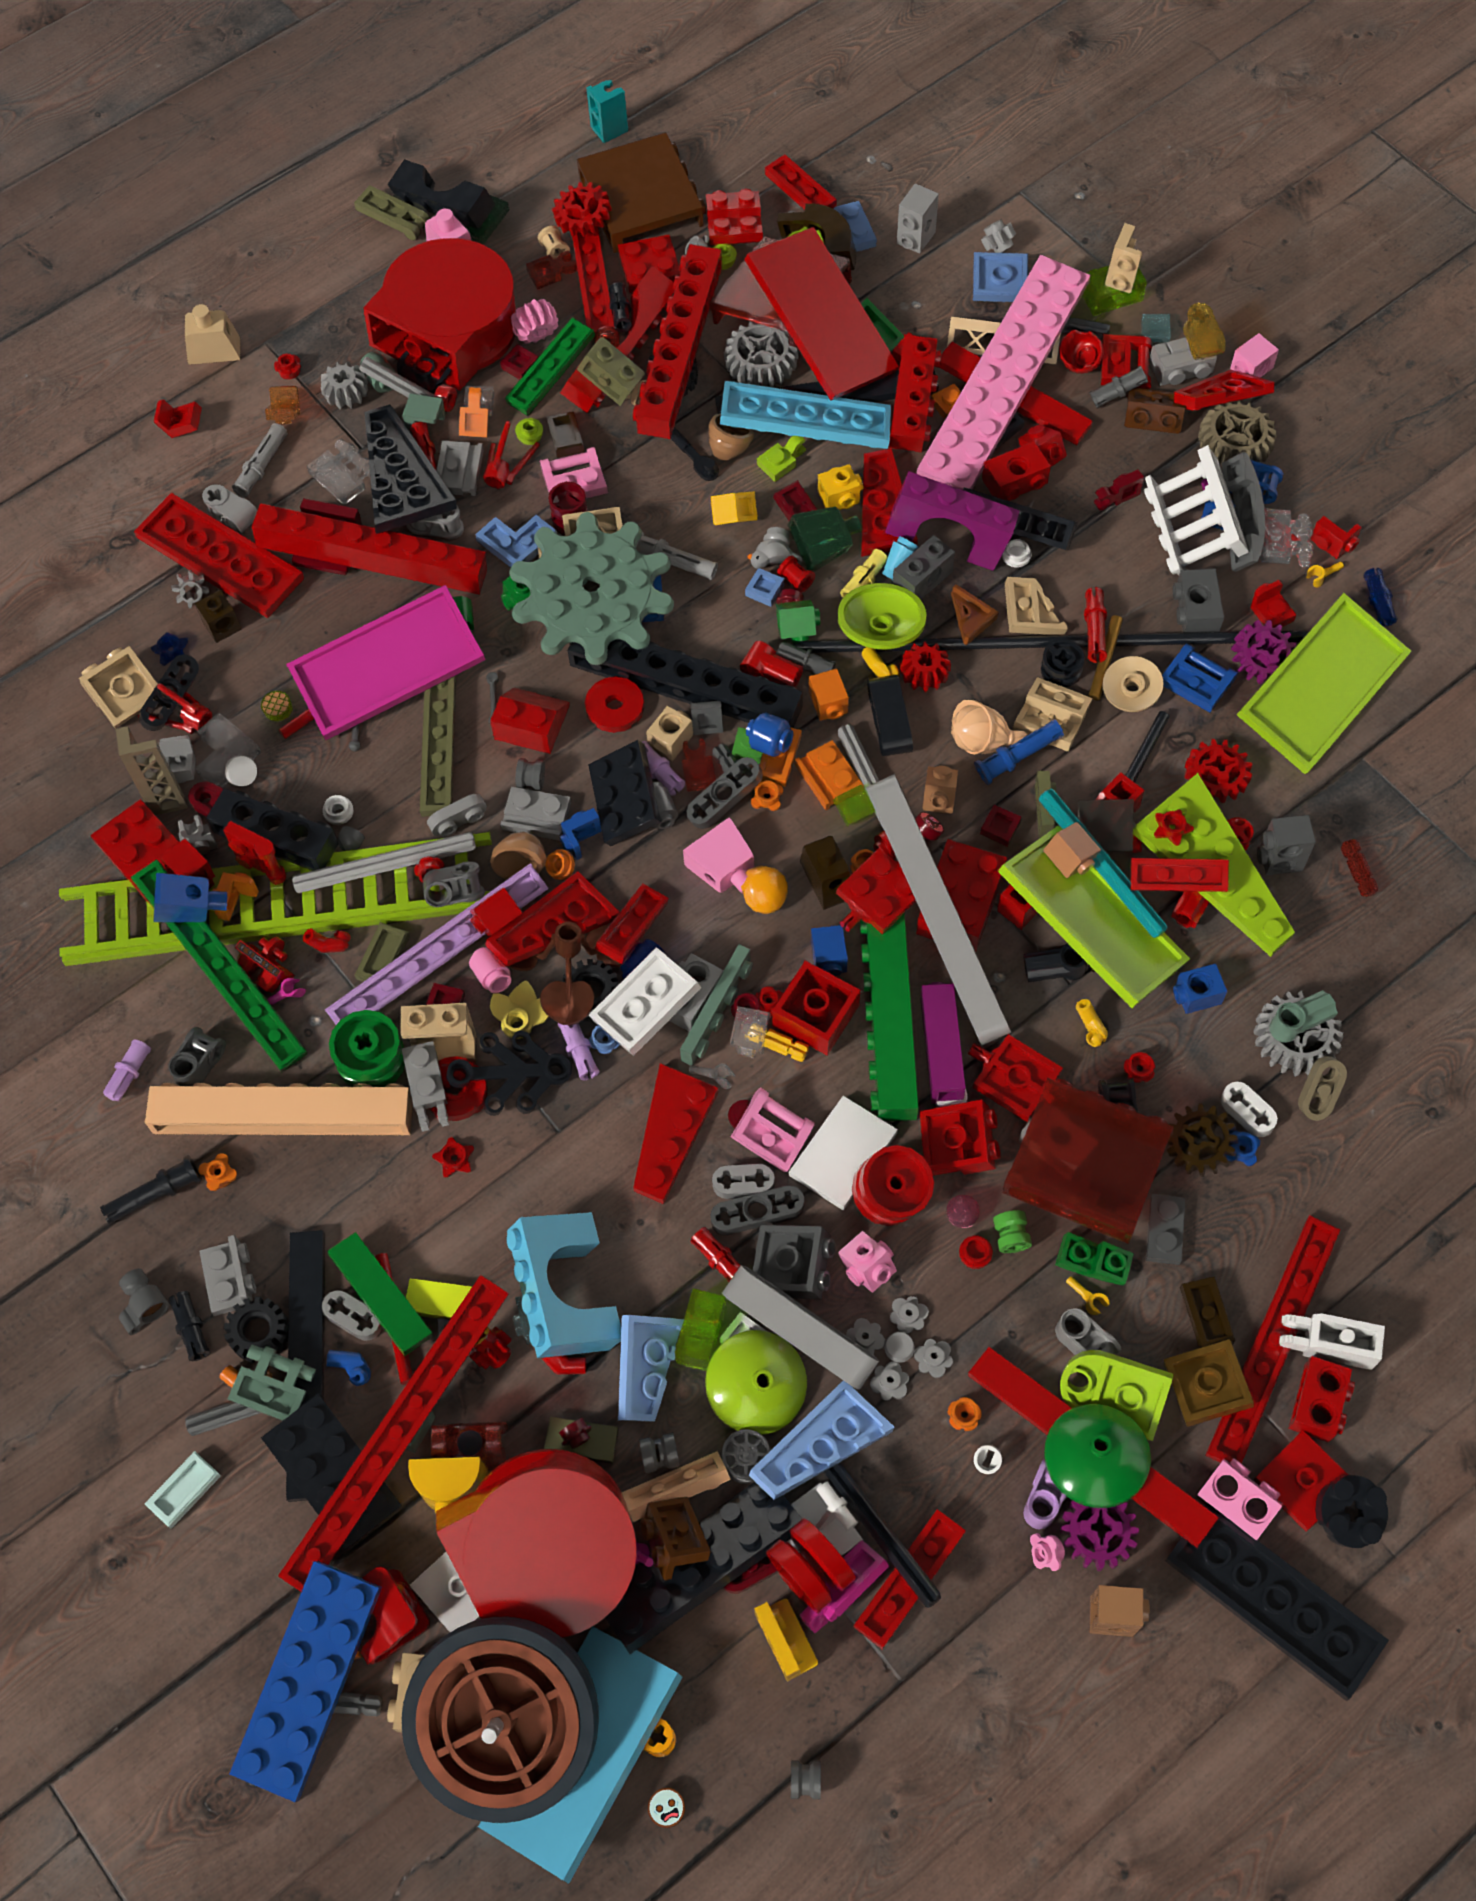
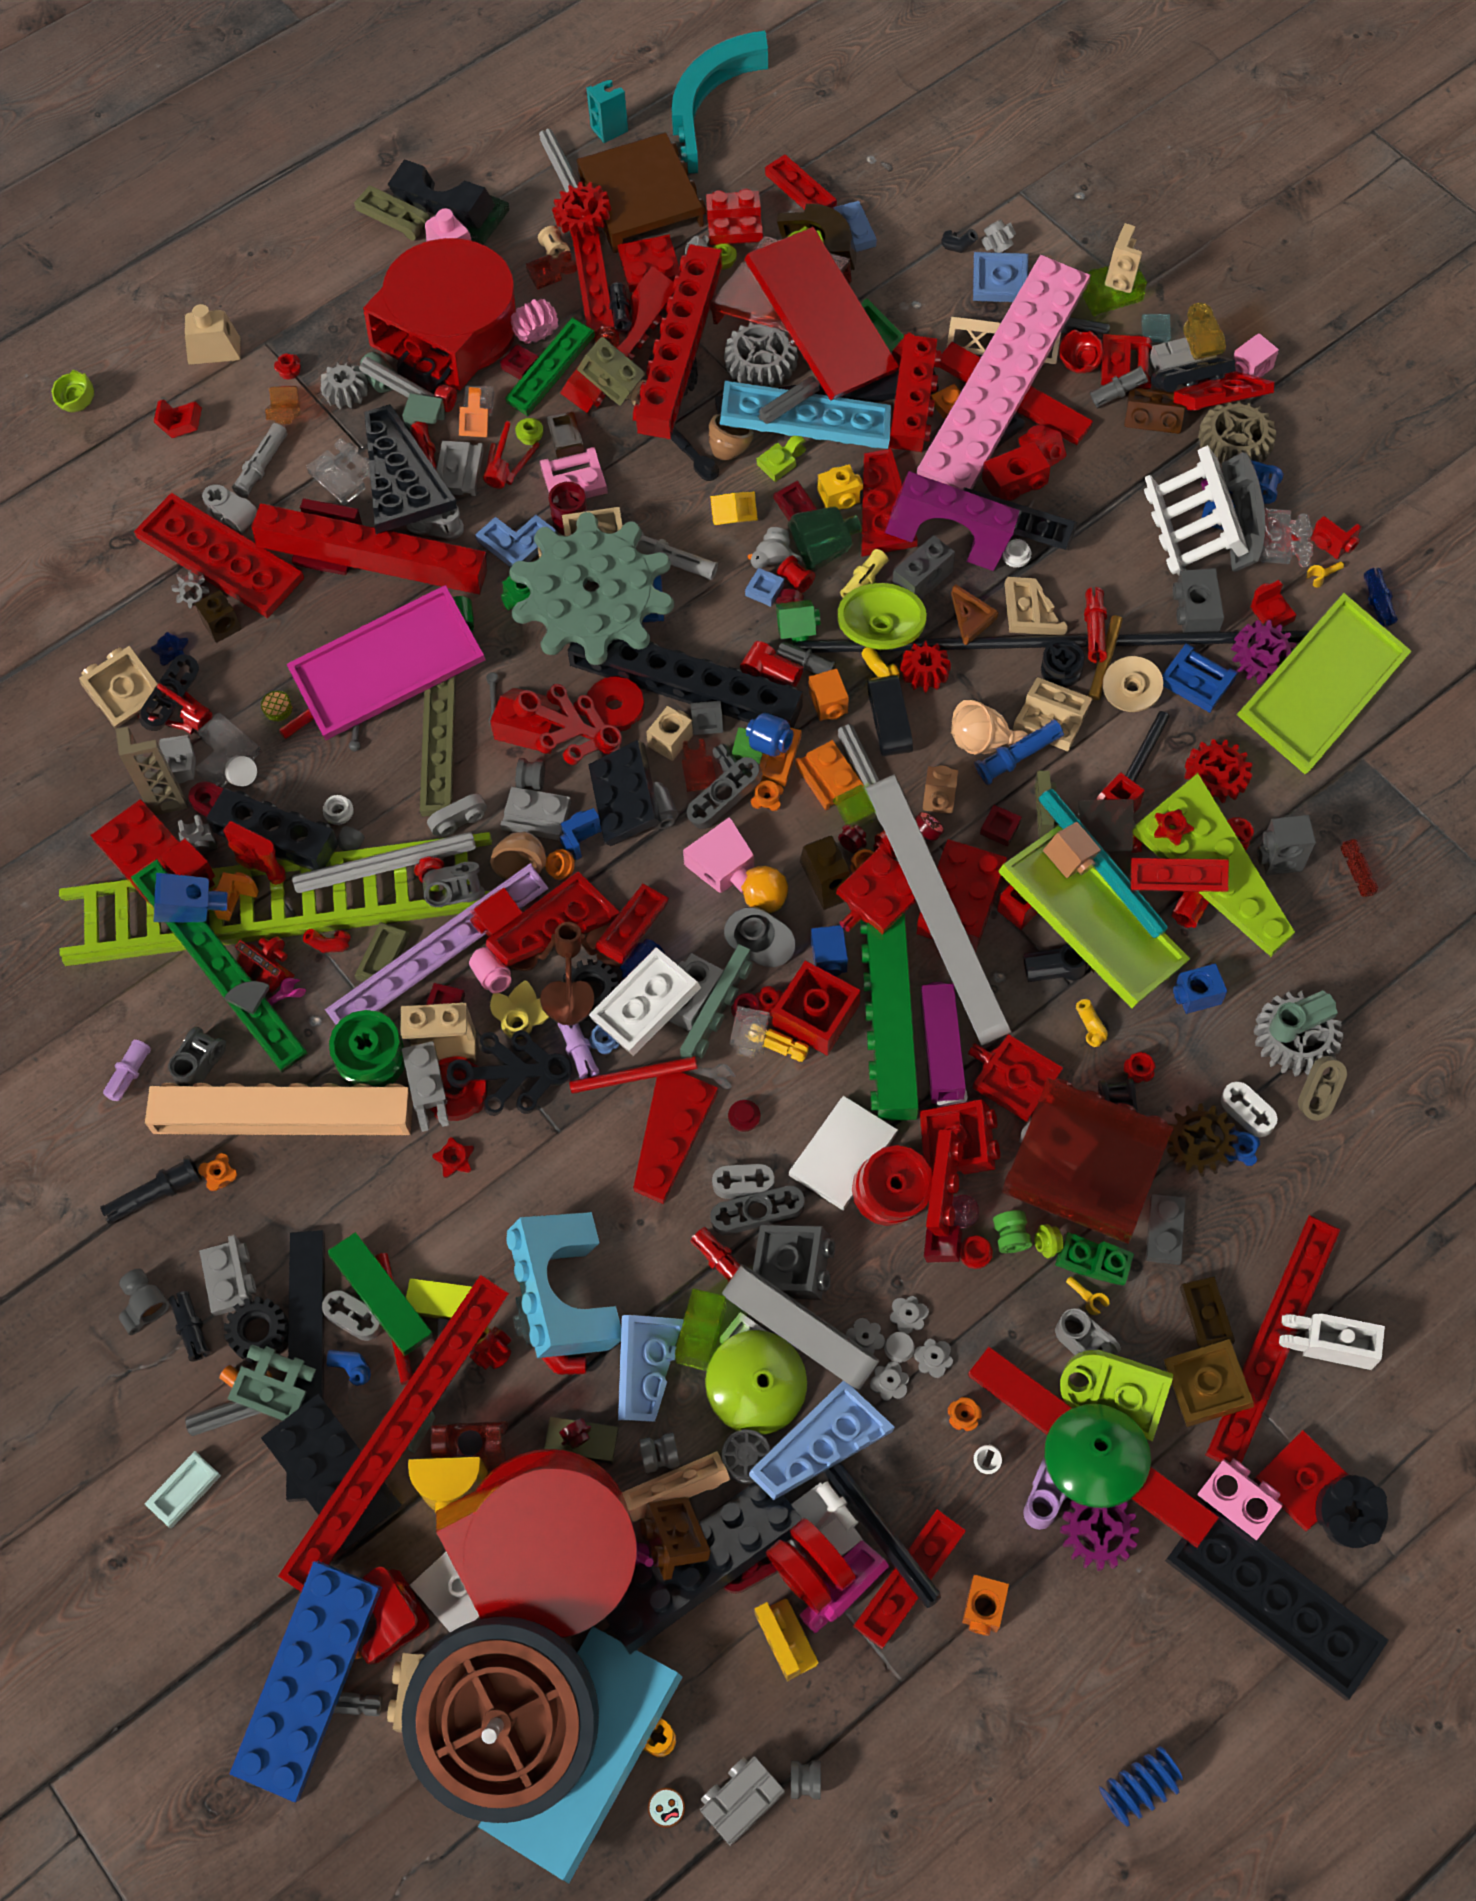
(73, 391): none -> lime hair
(247, 995): none -> dark grey tile
(558, 159): none -> light grey axle
(570, 722): none -> red plant
(633, 1074): none -> red bar
(662, 771): lavender pin -> none
(705, 73): none -> teal arch
(741, 1800): none -> light grey brick
(767, 938): none -> dark grey piece
(767, 1138): bright pink plate -> none
(789, 400): none -> dark grey axle
(852, 838): none -> dark red plate
(867, 1261): bright pink brick -> none
(898, 553): medium azure cone -> none
(917, 218): light grey brick -> none
(943, 1247): none -> dark red plate
(944, 1183): none -> red plate
(958, 244): none -> black arm
(993, 1591): none -> orange brick
(1047, 1551): bright pink plate -> none
(1048, 1240): none -> lime plate
(1118, 1611): medium nougat brick -> none
(1124, 488): dark red plate -> none
(1142, 1785): none -> blue piece
(1191, 373): none -> black plate
(1314, 1396): red brick -> none

